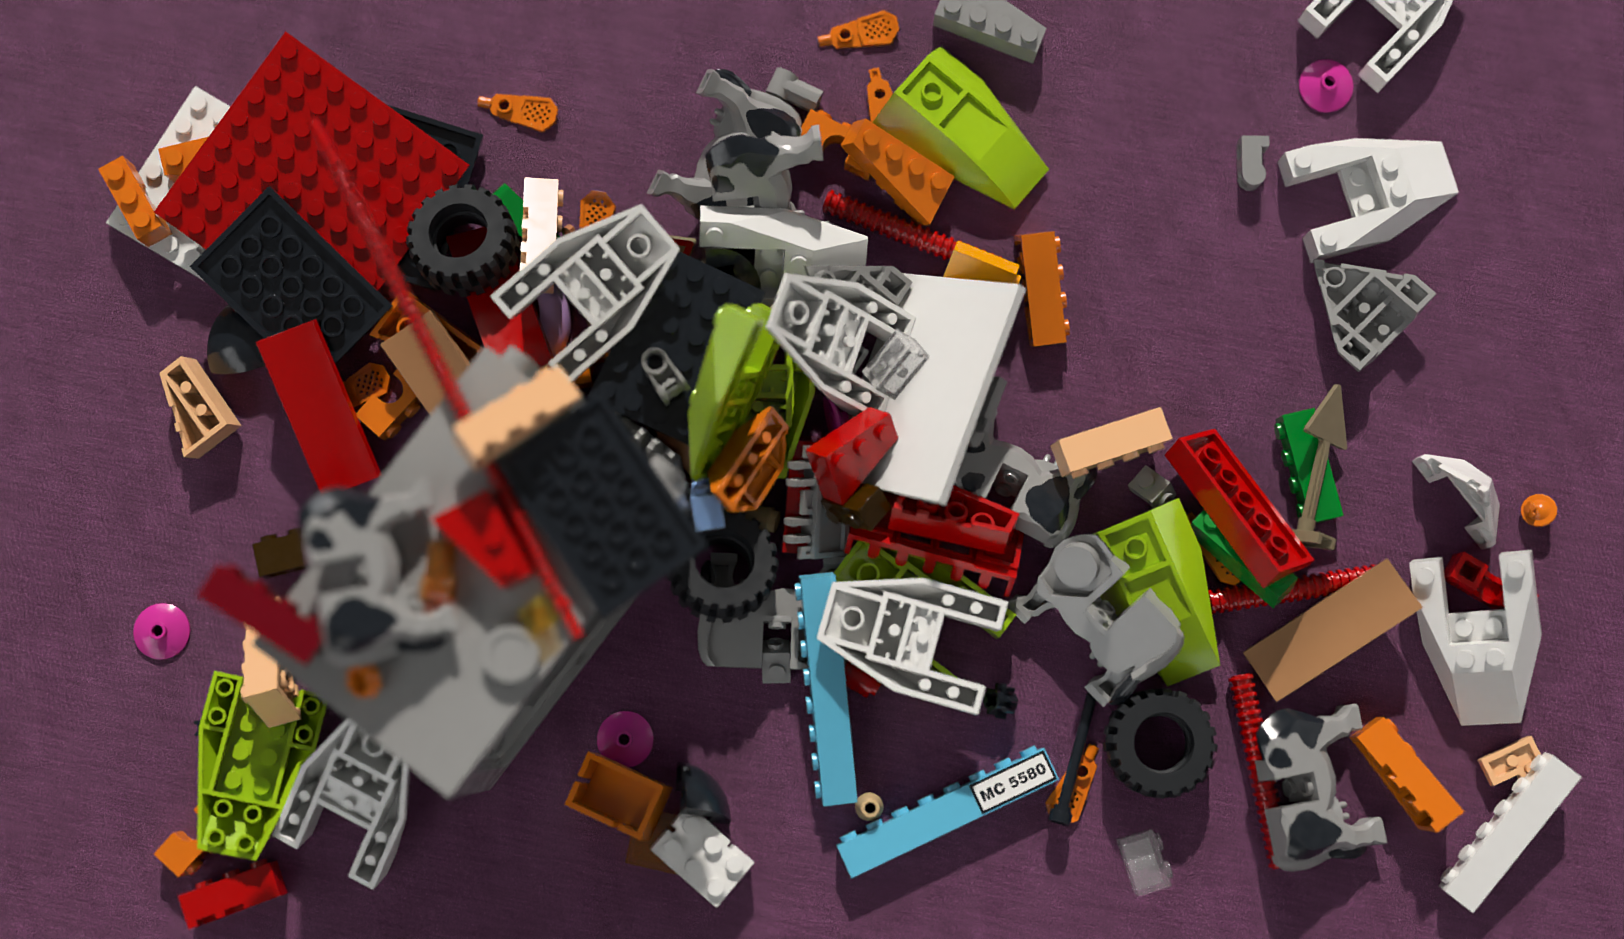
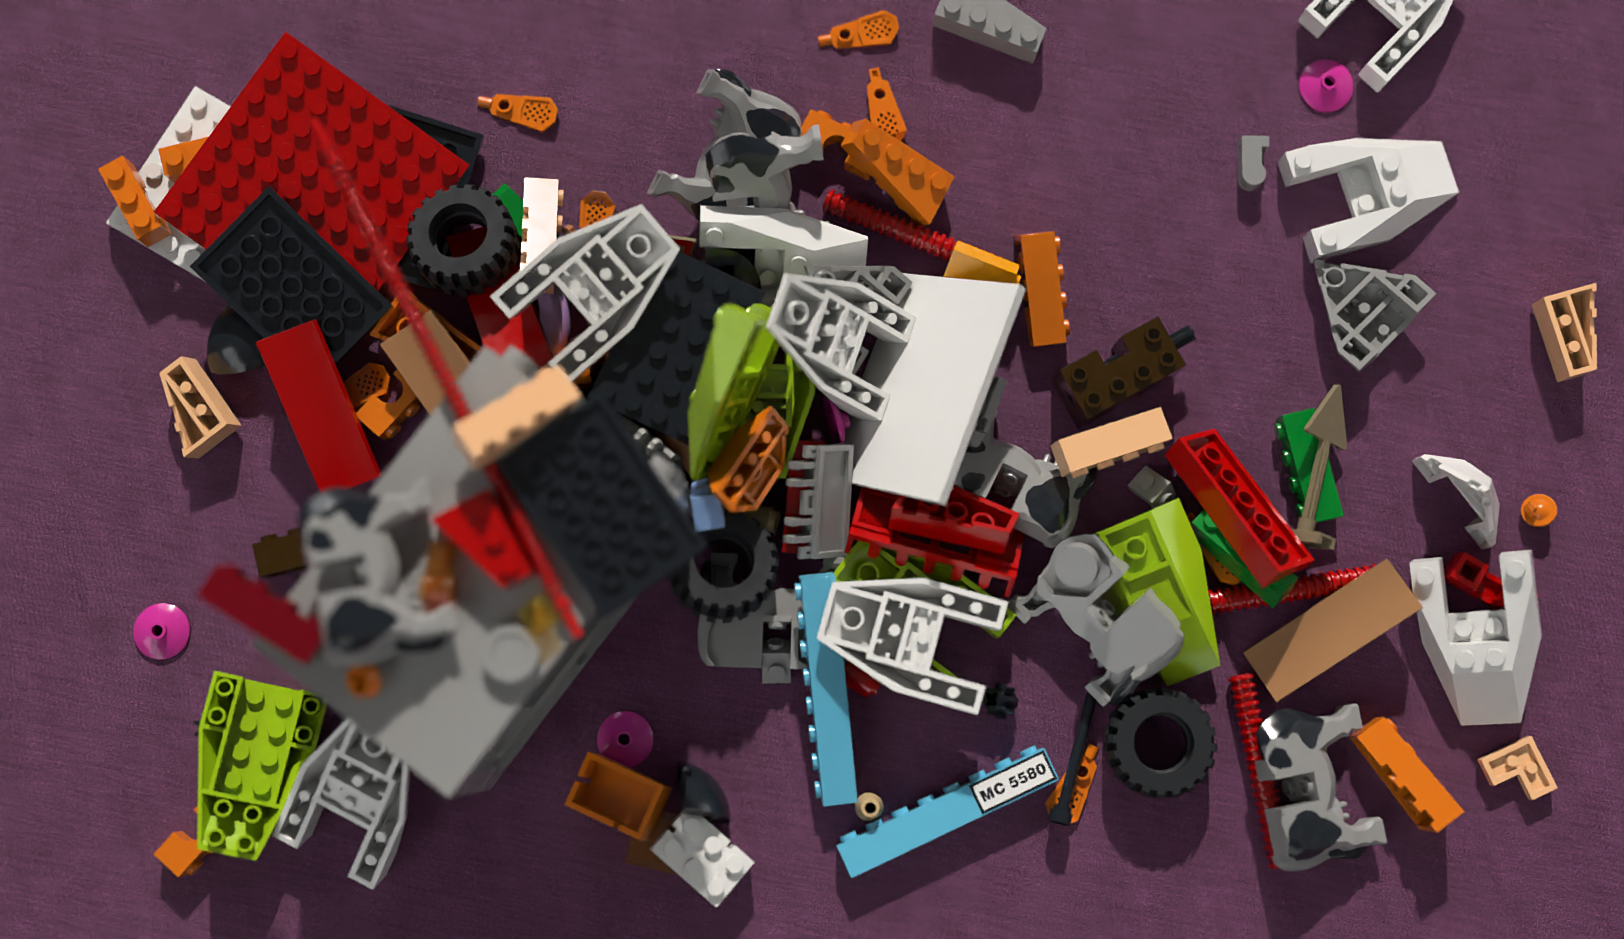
(233, 893): red wedge -> none
(268, 687): light nougat wedge -> none
(664, 377): light grey piece -> none
(791, 90): light grey piece -> none
(851, 453): red wedge -> none
(861, 510): dark brown brick -> none
(895, 364): clear brick -> none
(963, 129): lime wedge -> none
(1141, 363): none -> dark brown piece
(1144, 862): clear brick -> none
(1508, 831): white brick -> none
(1568, 331): none -> light nougat wedge

